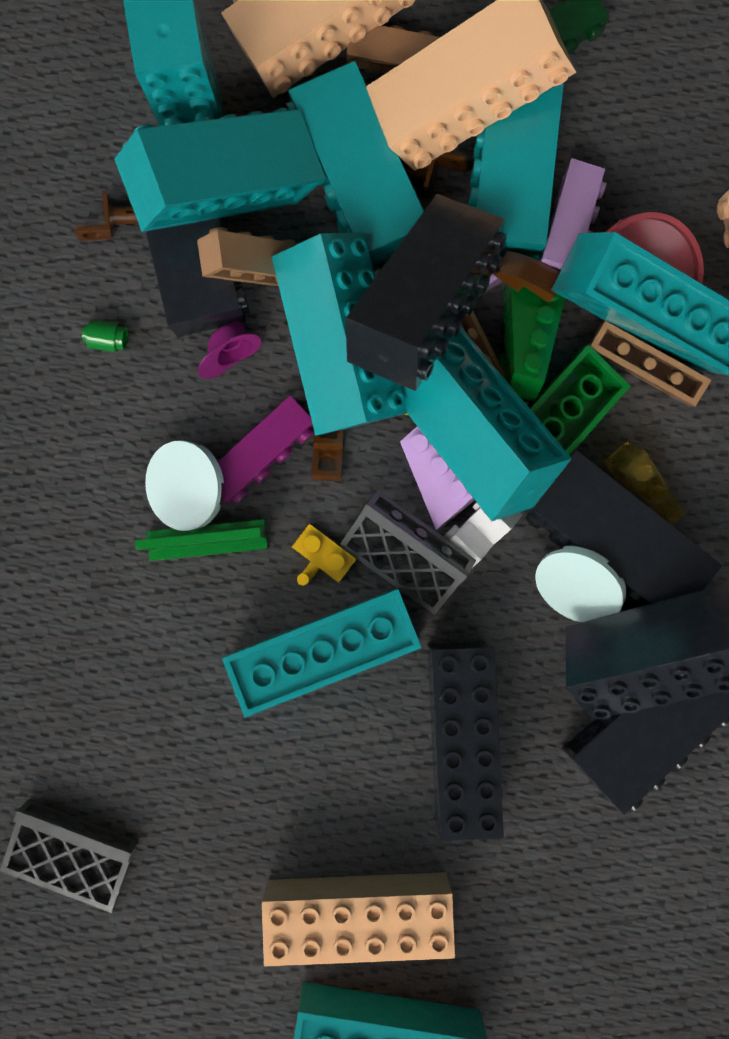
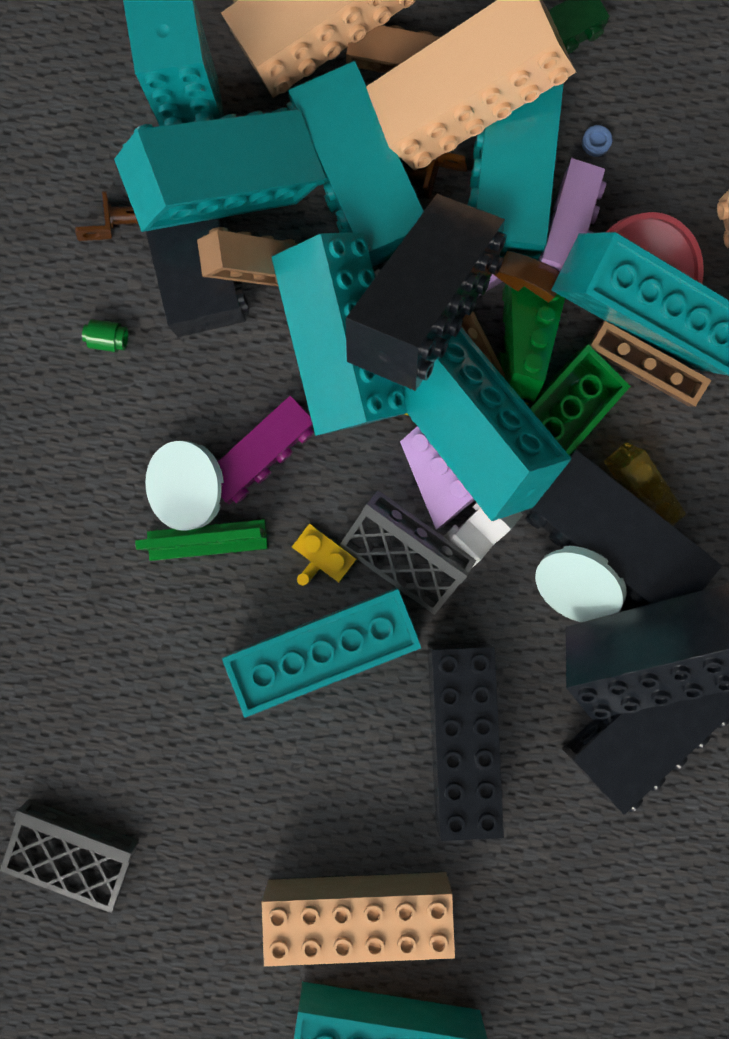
(226, 348): magenta piece -> none
(328, 456): reddish brown slope -> none
(596, 140): none -> medium blue tile

